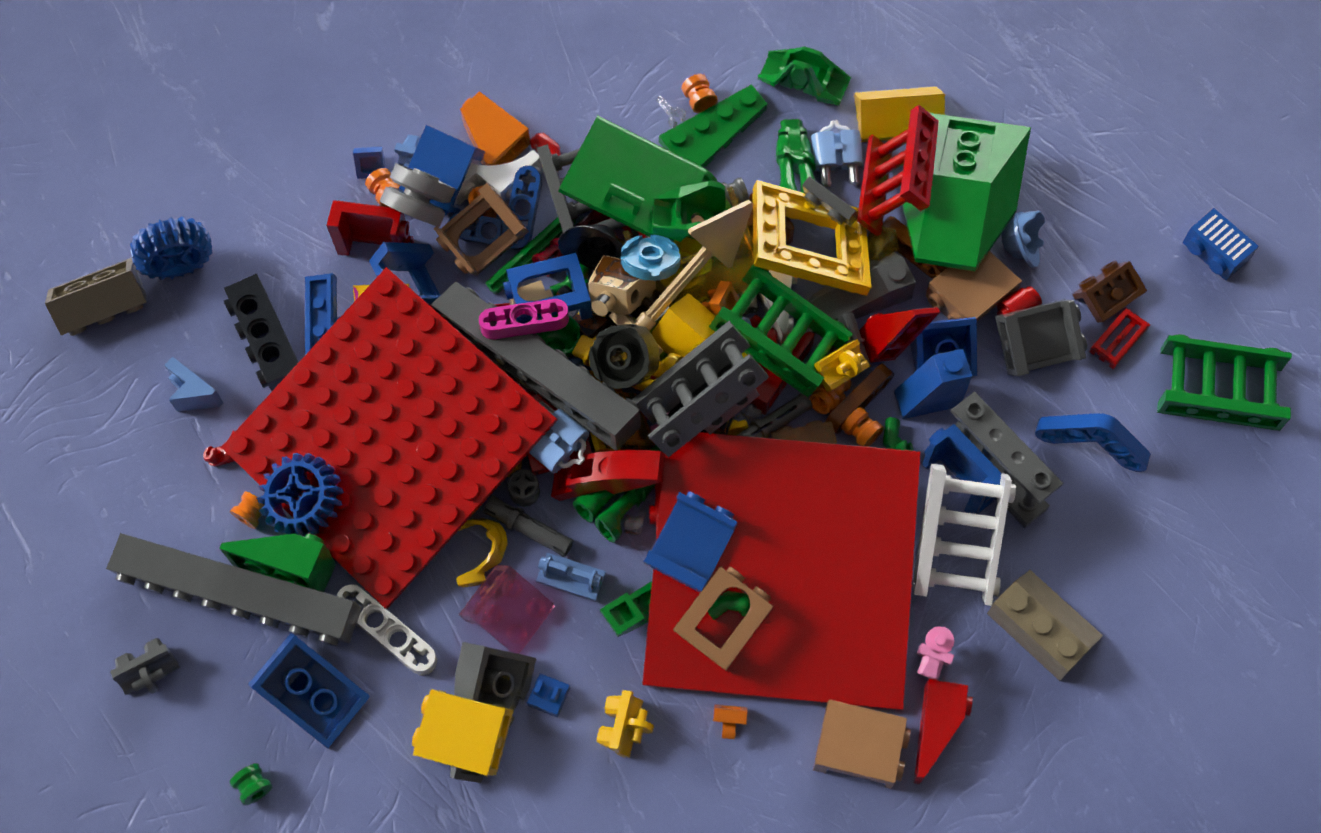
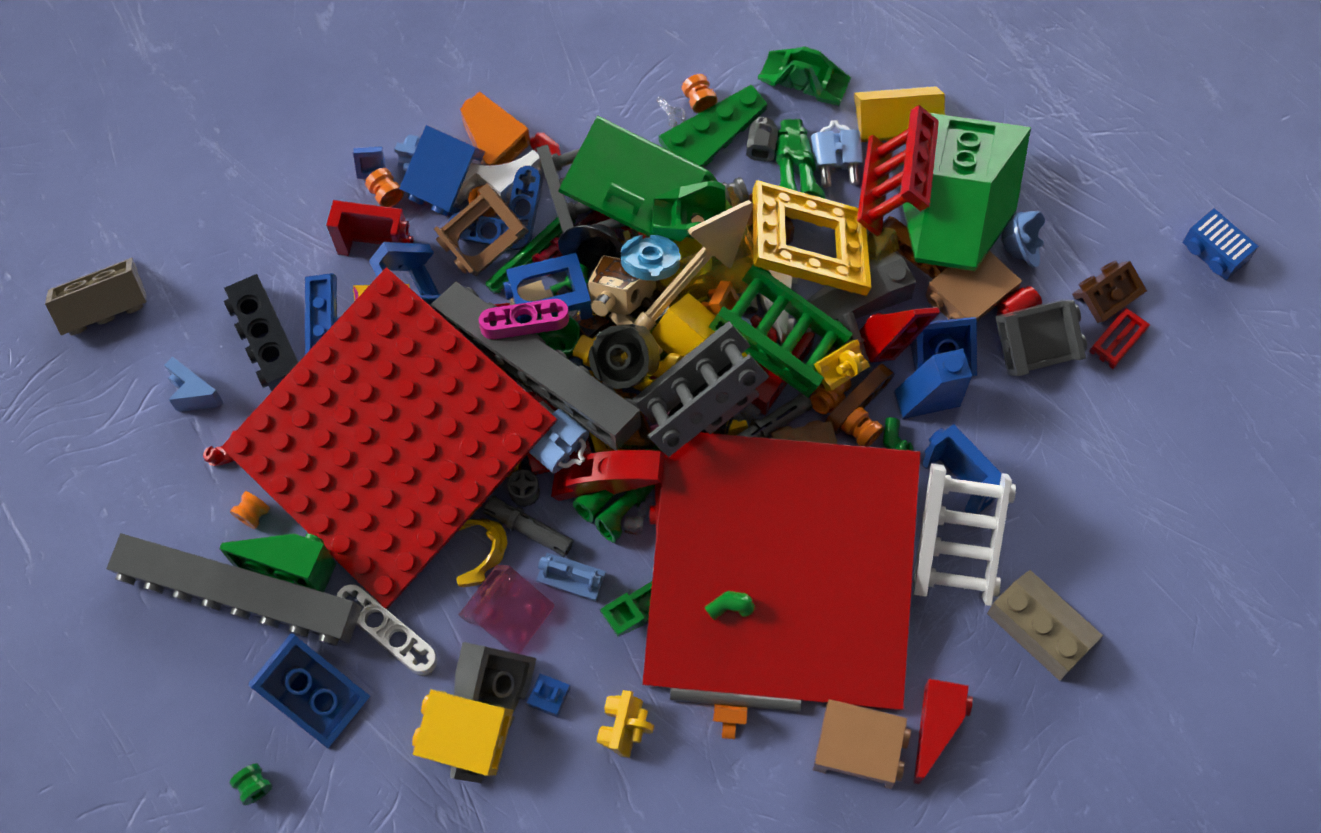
(144, 671): dark grey hips -> none
(171, 248): blue gear -> none
(294, 475): blue gear -> none
(418, 192): light grey wheel -> none
(691, 541): blue panel -> none
(720, 582): medium nougat panel -> none
(735, 699): none -> dark grey bar
(762, 140): none -> dark grey rock
(838, 209): dark grey plate -> none
(935, 652): bright pink hips -> none
(1010, 456): dark grey fence -> none
(1096, 428): blue beam -> none
(1214, 408): green fence -> none

